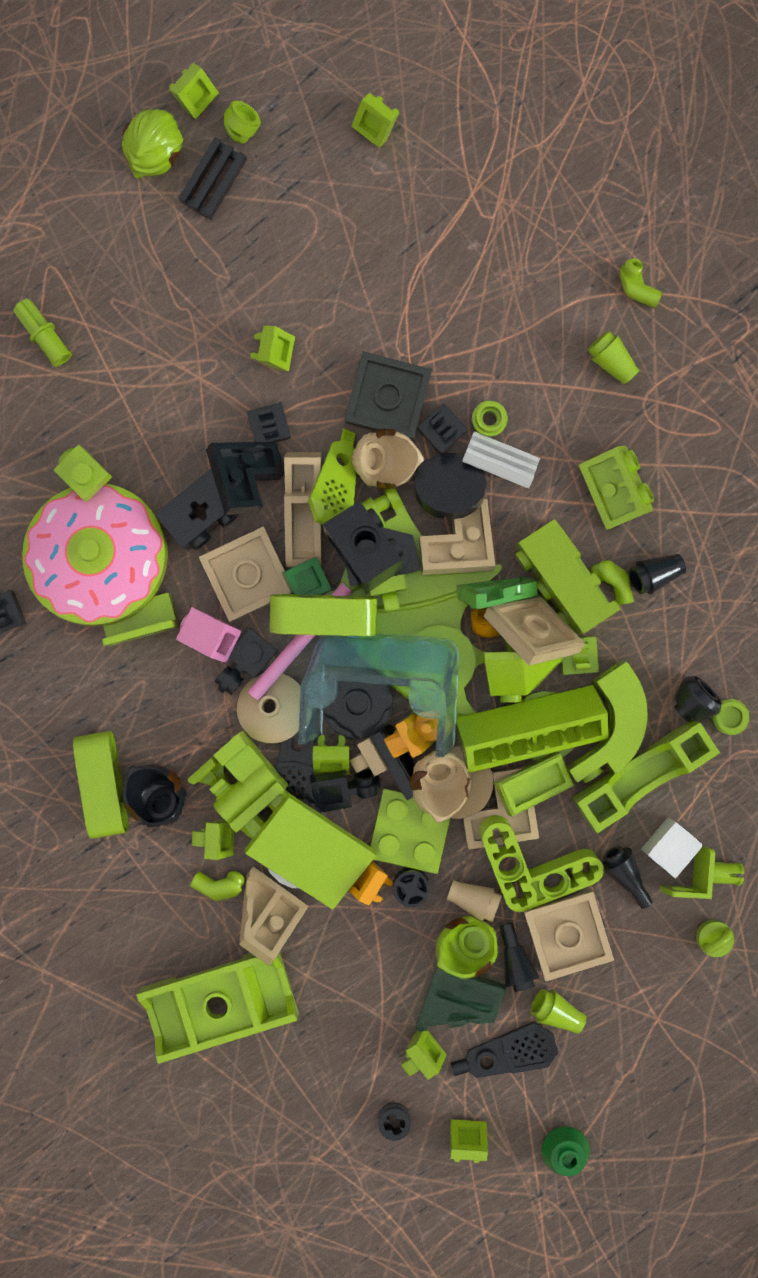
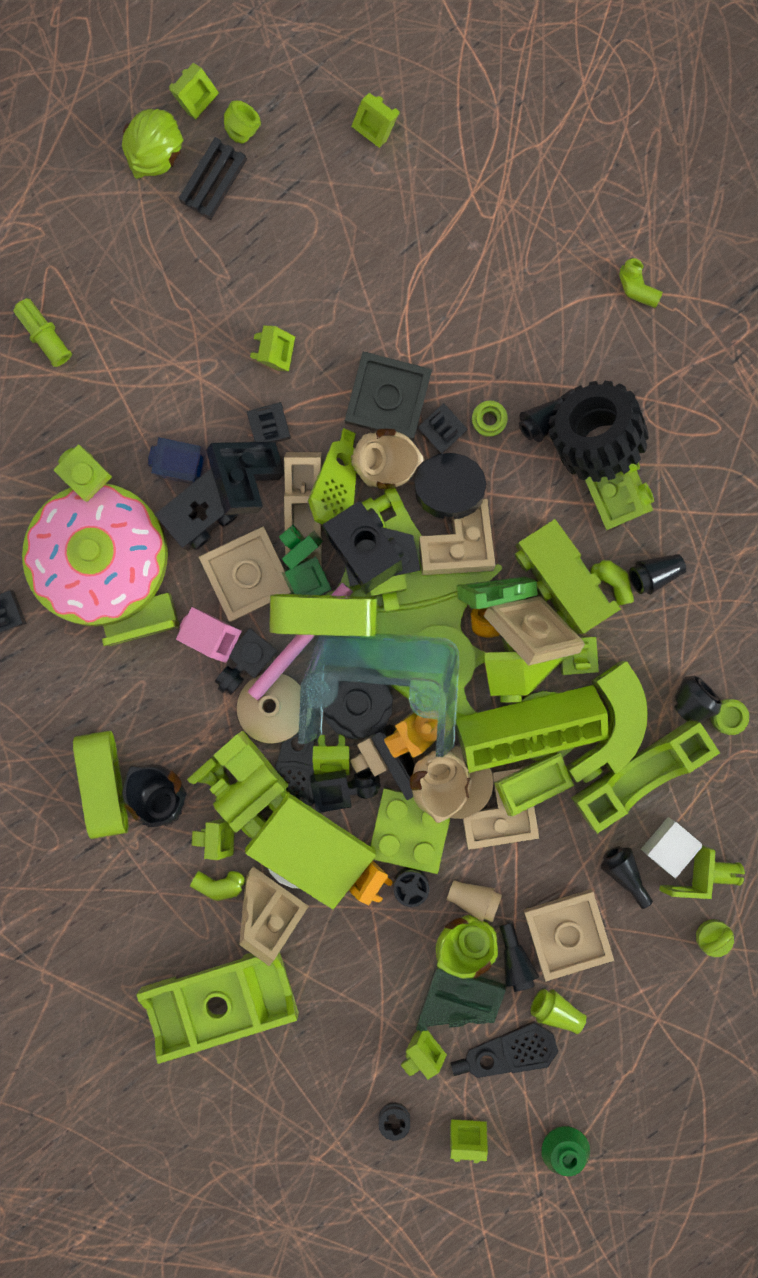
(176, 460): none -> clear blue brick
(298, 545): none -> green tile
(501, 459): white tile -> none
(532, 880): lime beam -> none
(535, 421): none -> black cone
(593, 408): none -> black tyre
(613, 357): lime cone -> none

